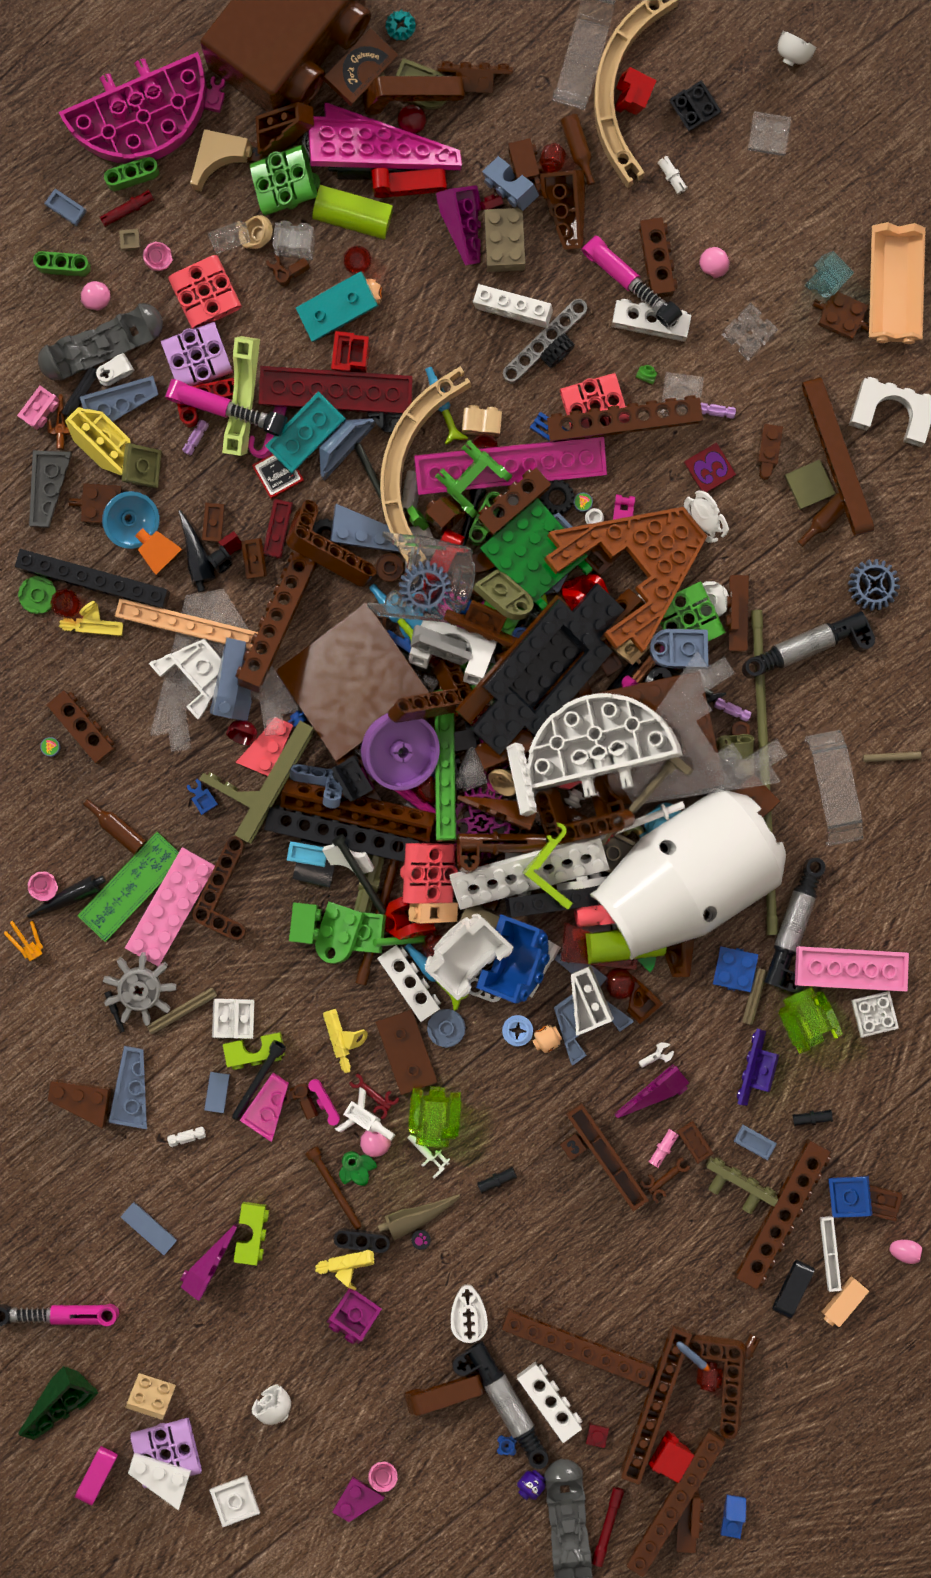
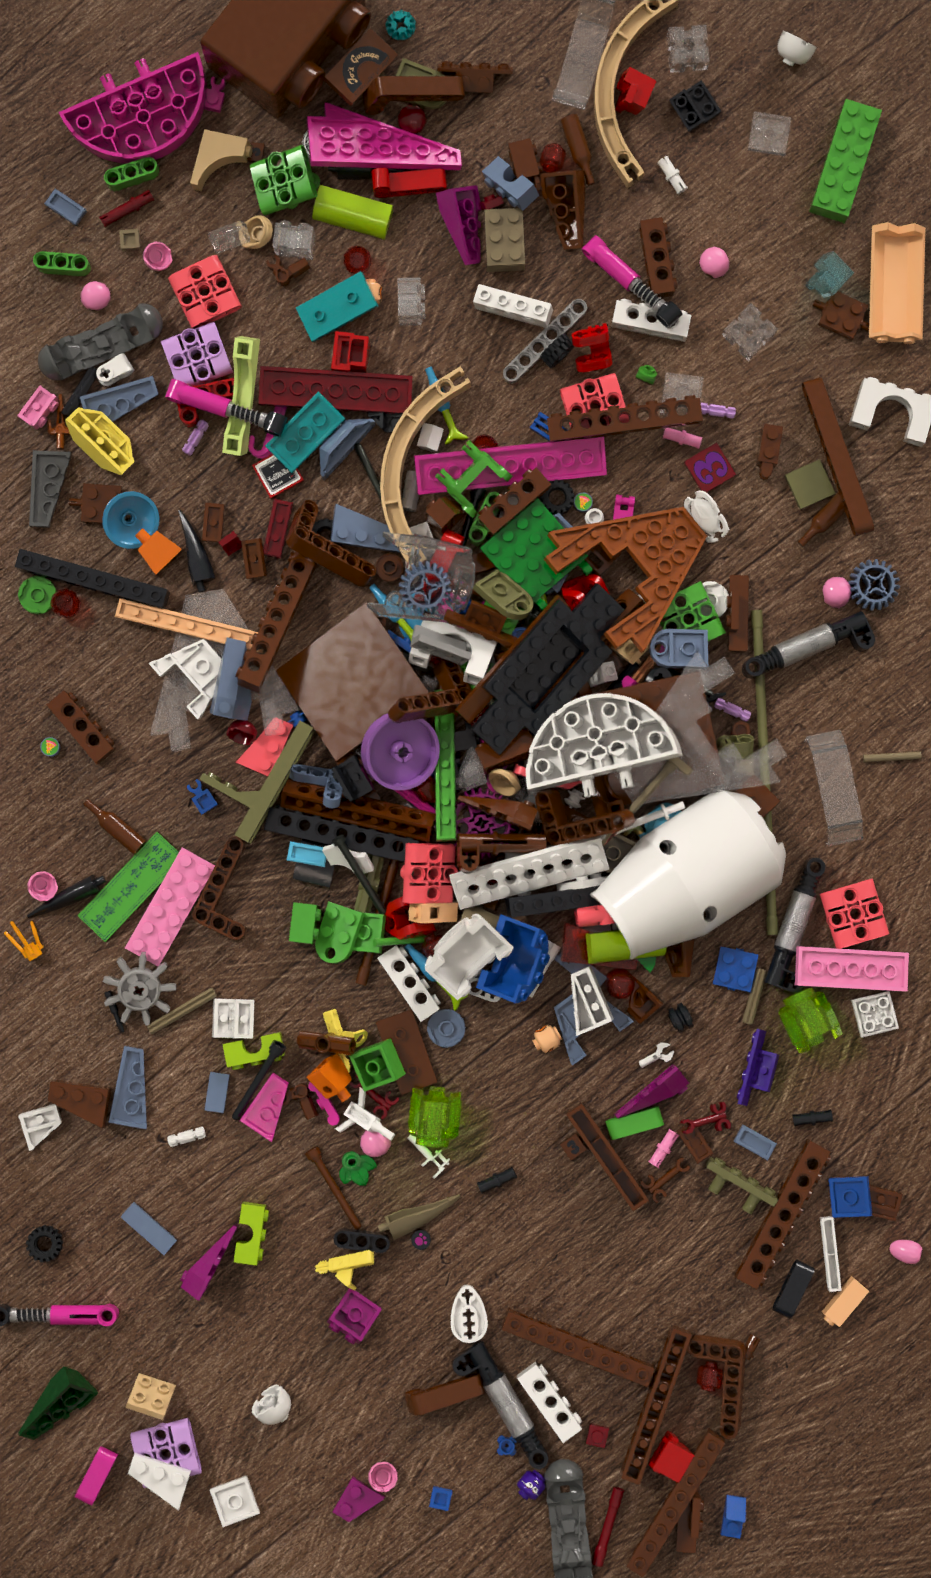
(32, 1243): none -> black tyre
(39, 1124): none -> white wing
(91, 622): light yellow piece -> none
(141, 465): olive tile -> none
(220, 560): black piece -> none
(282, 127): reddish brown wedge -> none
(331, 1078): none -> orange torso
(336, 1043): none -> reddish brown piece
(377, 1065): none -> bright green brick
(410, 307): none -> clear brick
(417, 518): bright green plate -> none
(430, 437): none -> white piece
(440, 1498): none -> blue plate
(481, 421): tan brick -> none
(521, 779): white piece -> none
(524, 1037): light blue gear -> none
(539, 860): lime hinge -> none
(598, 341): none -> red piece
(603, 674): none -> white bracket
(634, 1123): none -> bright green beam
(680, 56): none -> clear brick
(680, 1017): none -> black wheel
(682, 437): none -> bright pink pin
(693, 1356): sand blue piece -> none
(718, 1117): none -> dark red bar
(836, 592): none -> bright pink hair
(845, 161): none -> bright green brick
(847, 936): none -> coral connector

